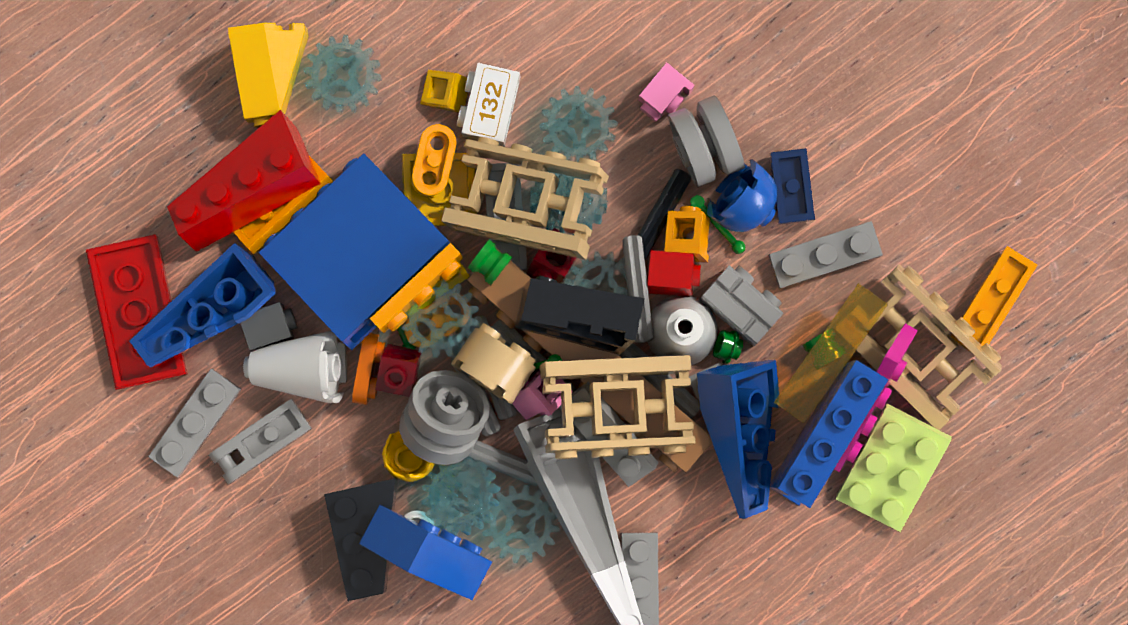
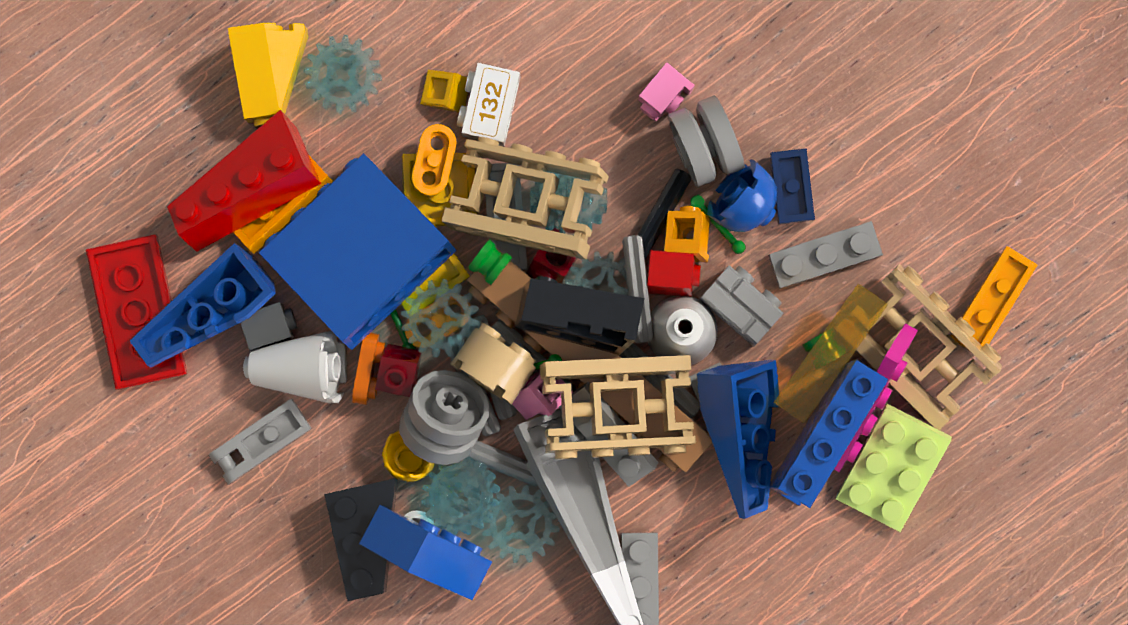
(195, 423): light grey plate -> none
(418, 289): light orange plate -> none
(596, 124): clear light blue gear -> none
(728, 346): green plate -> none

